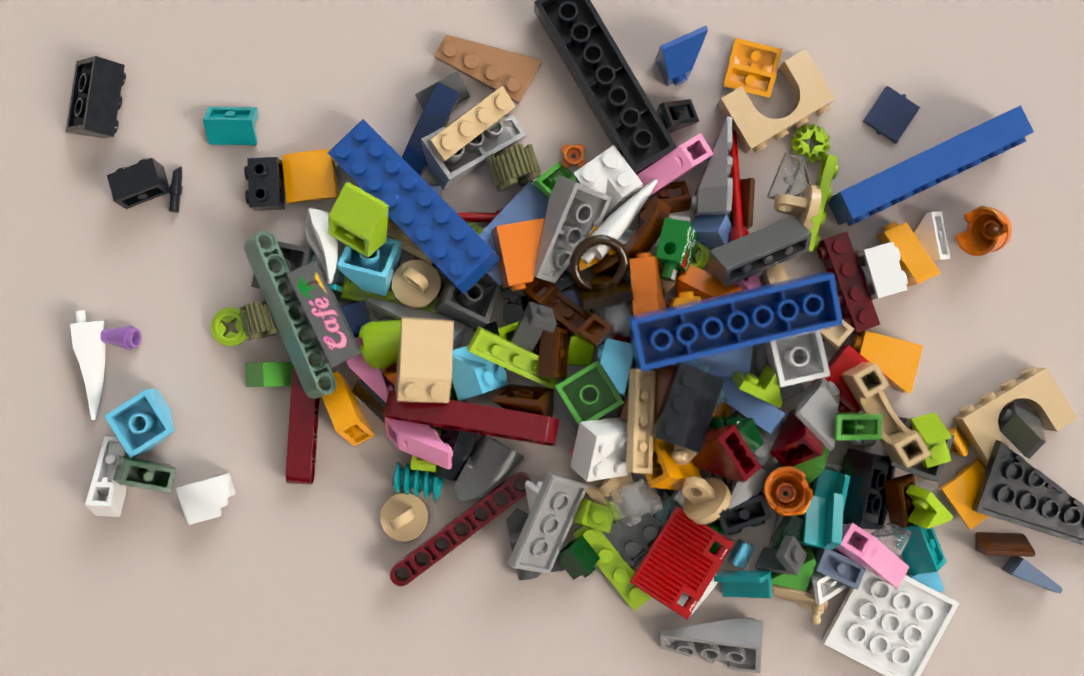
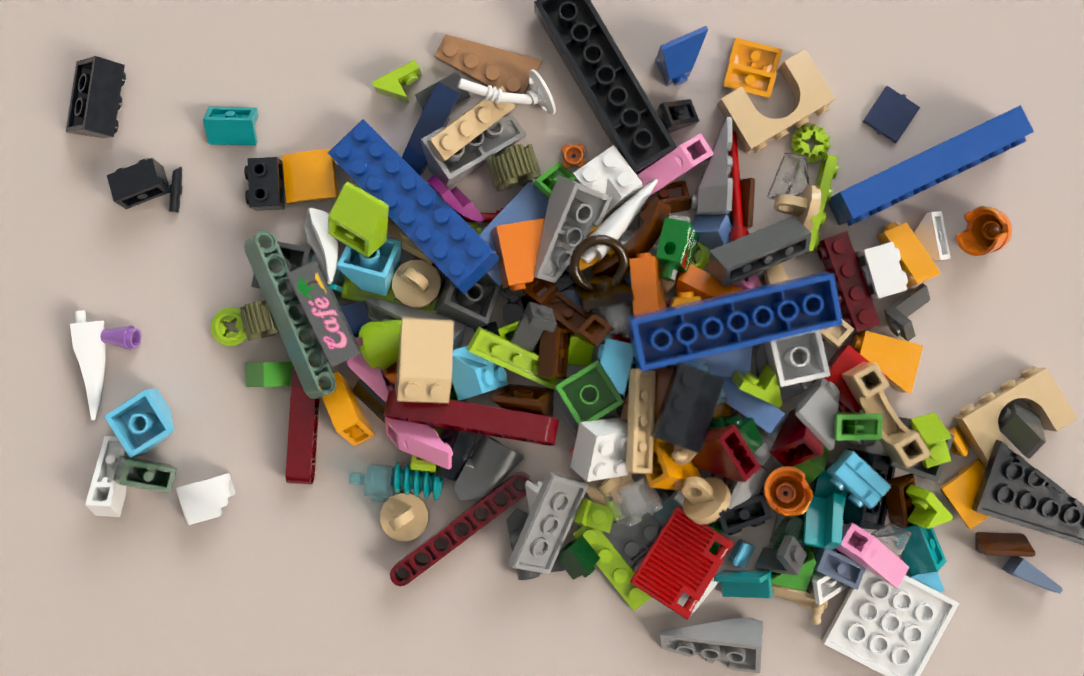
(376, 481): none -> clear light blue brick
(392, 82): none -> lime slope
(456, 199): none -> magenta slope
(538, 94): none -> white dish
(858, 479): none -> medium azure brick
(899, 311): none -> dark grey bracket

